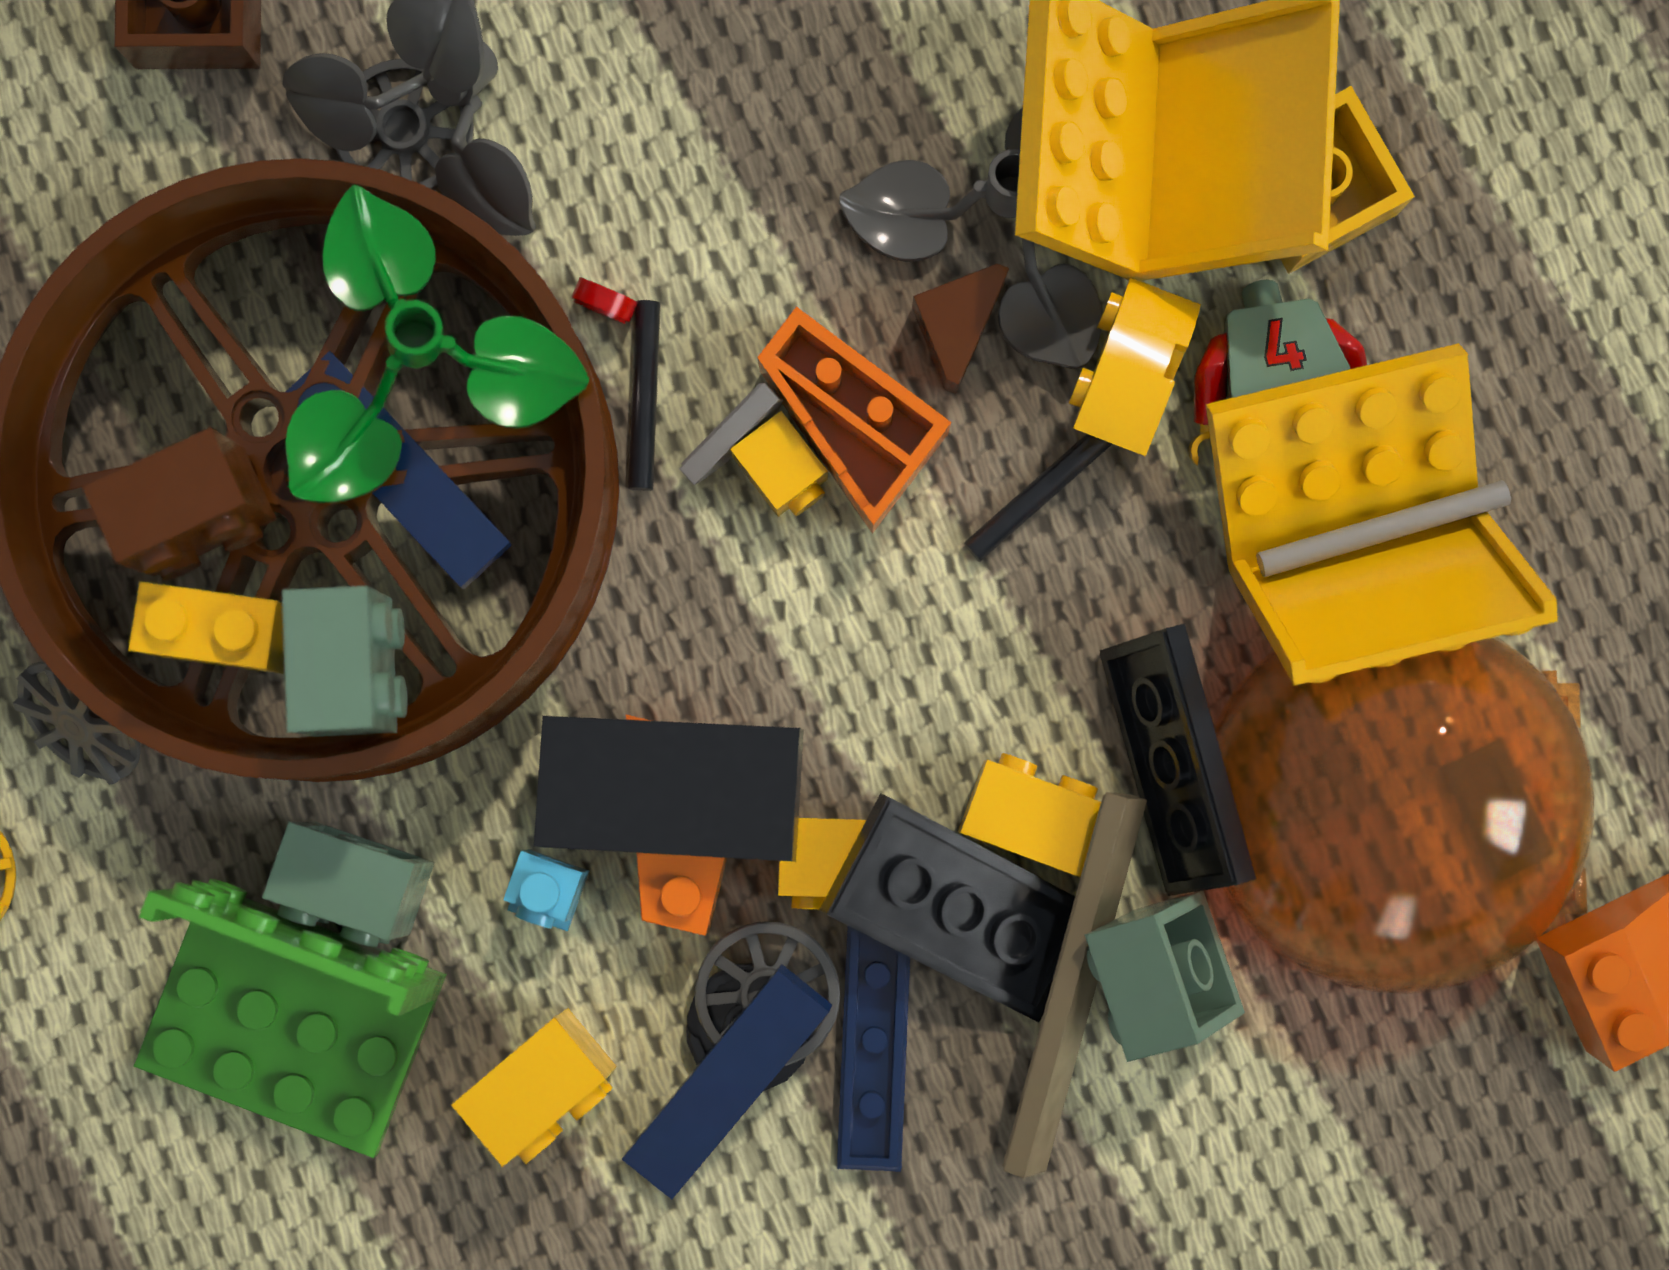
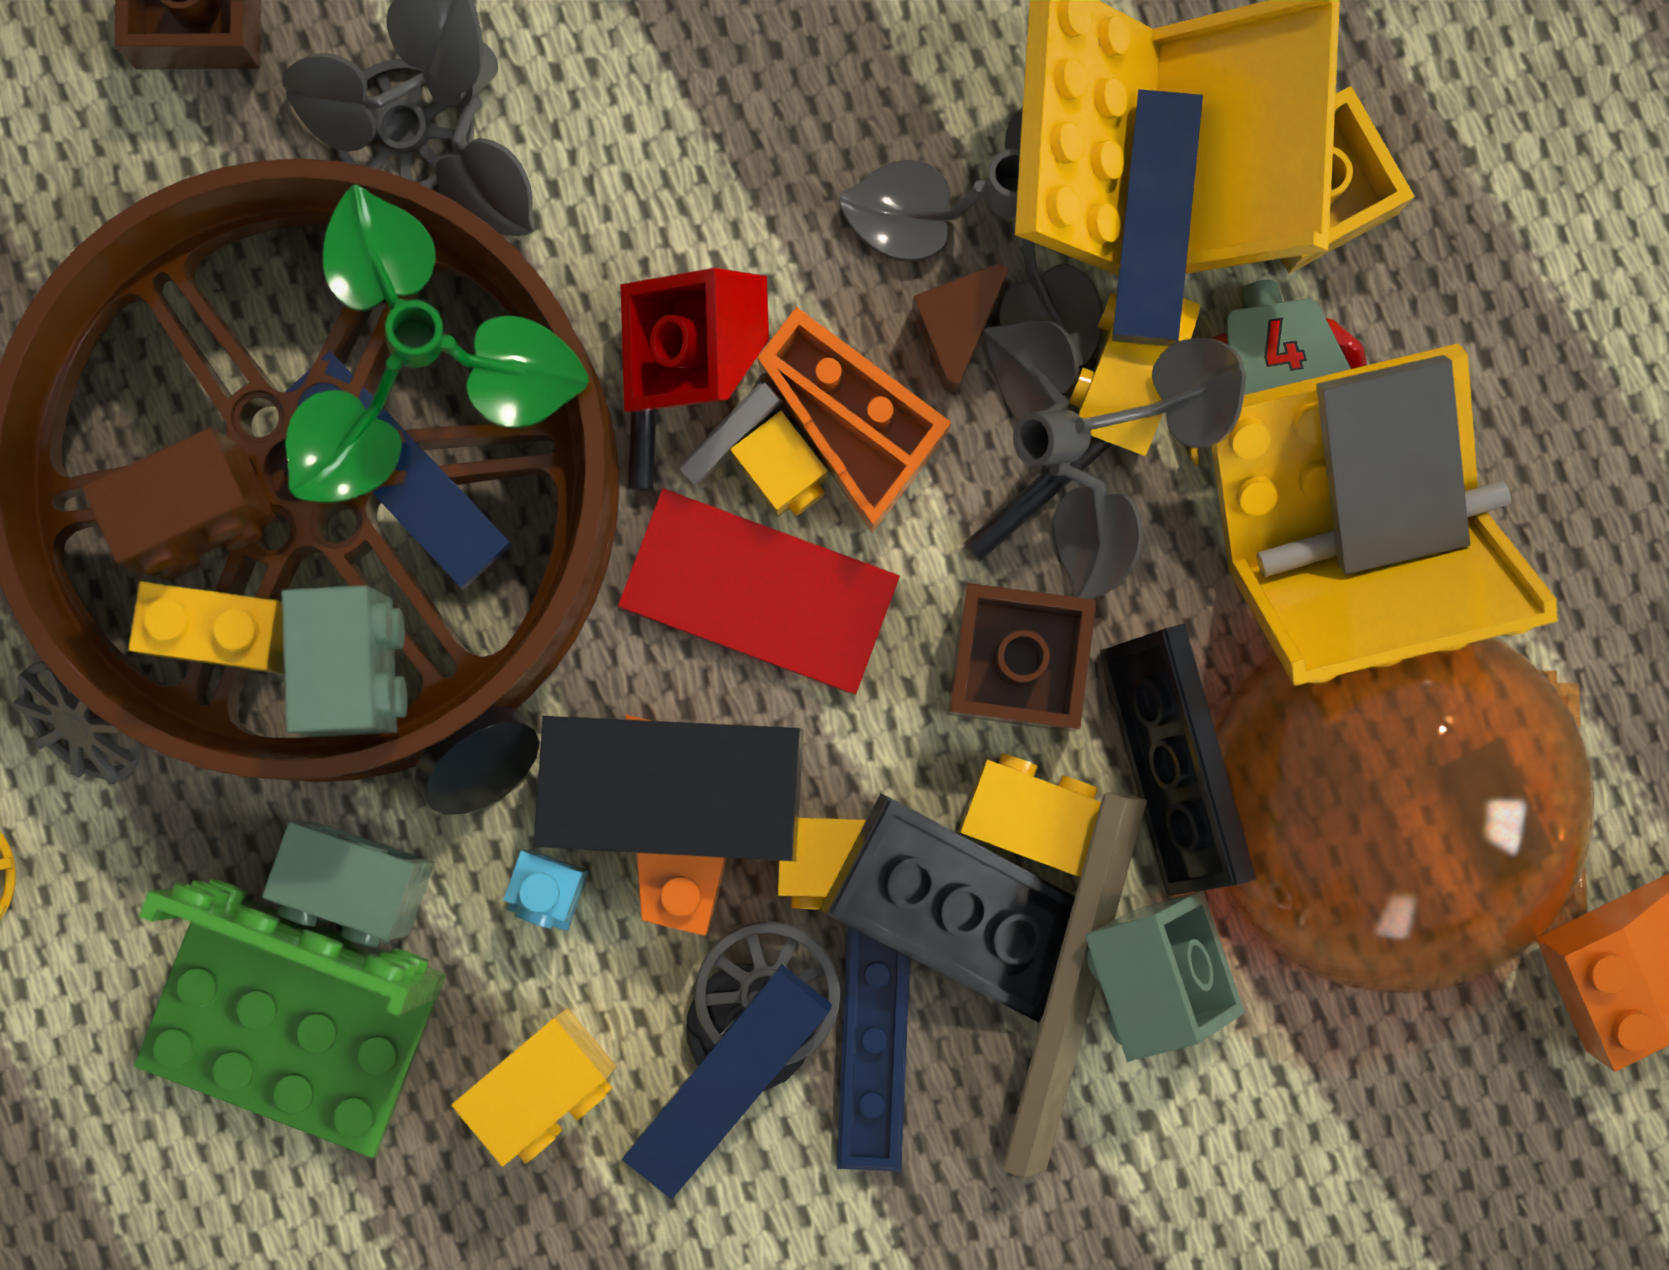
(477, 762): none -> black tile
(603, 301): red tile -> none
(690, 336): none -> red slope
(759, 591): none -> red tile
(1021, 657): none -> reddish brown brick
(1038, 365): none -> dark grey plant
(1157, 218): none -> dark blue tile
(1394, 464): none -> dark grey tile

